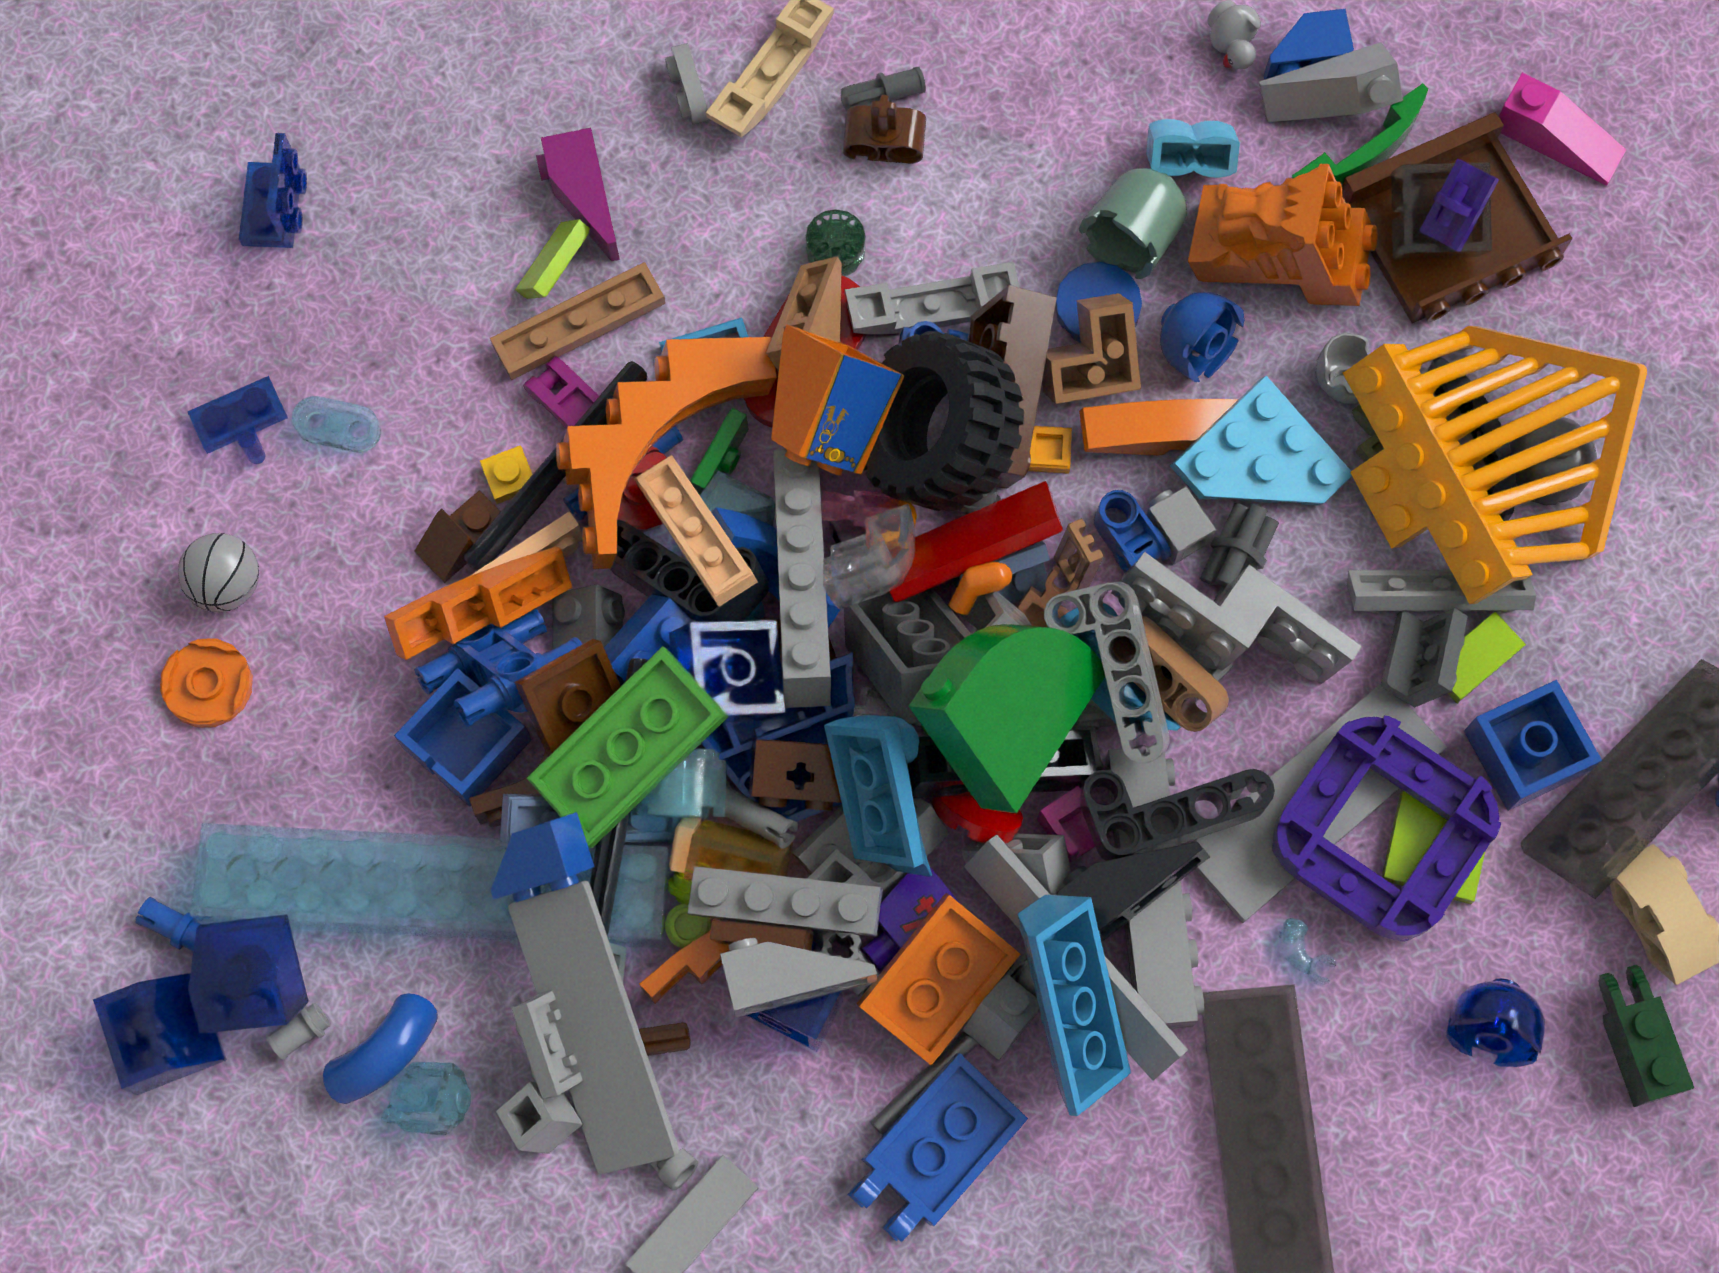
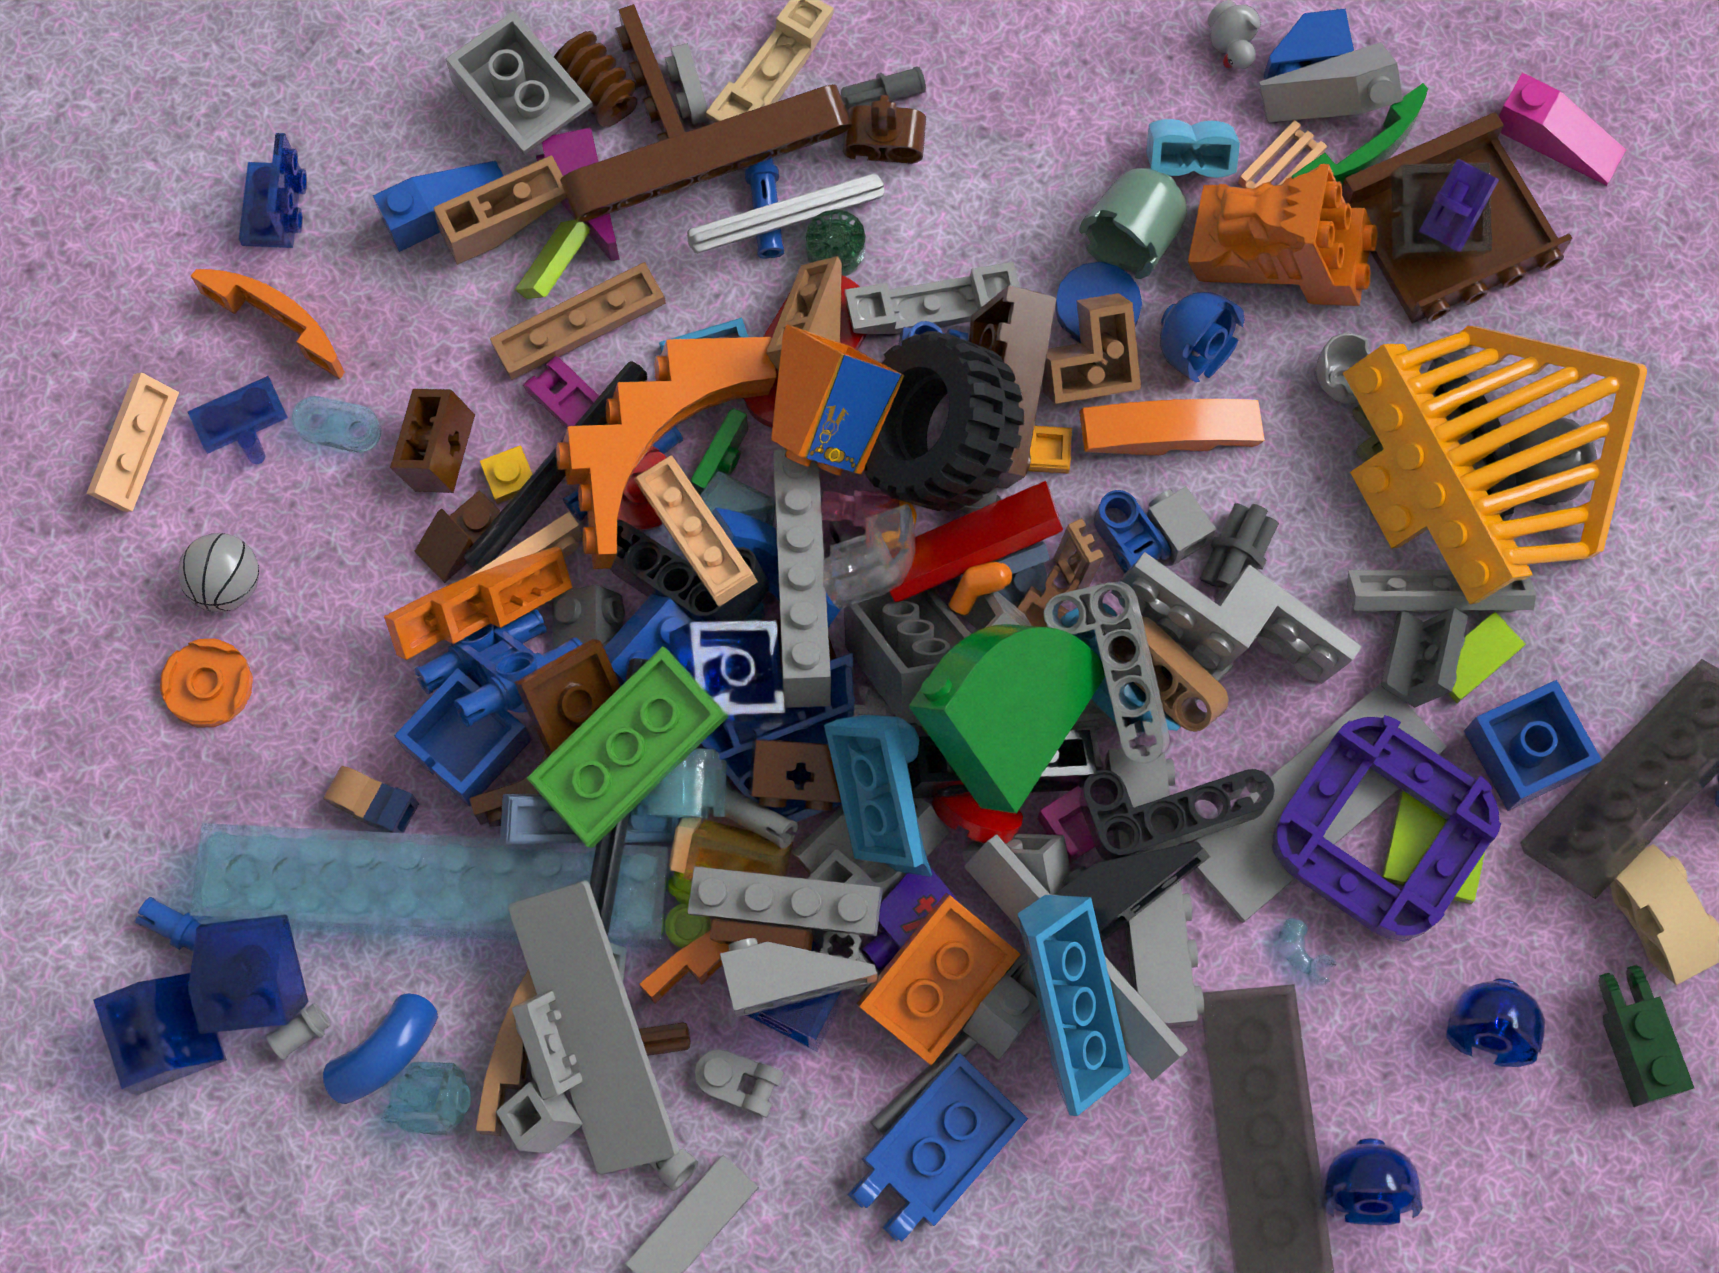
(132, 442): none -> light nougat plate
(234, 289): none -> orange slope
(371, 801): none -> leg
(409, 204): none -> blue slope
(432, 440): none -> reddish brown brick
(499, 209): none -> medium nougat slope
(507, 1065): none -> medium nougat slope
(516, 83): none -> light grey slope
(543, 855): blue slope -> none
(598, 78): none -> reddish brown piece
(647, 73): none -> reddish brown plate
(705, 153): none -> reddish brown beam
(722, 1072): none -> light grey plate
(762, 180): none -> blue pin
(784, 213): none -> axle
(1262, 454): medium azure plate -> none
(1303, 140): none -> light nougat tile
(1372, 1184): none -> clear blue cylinder

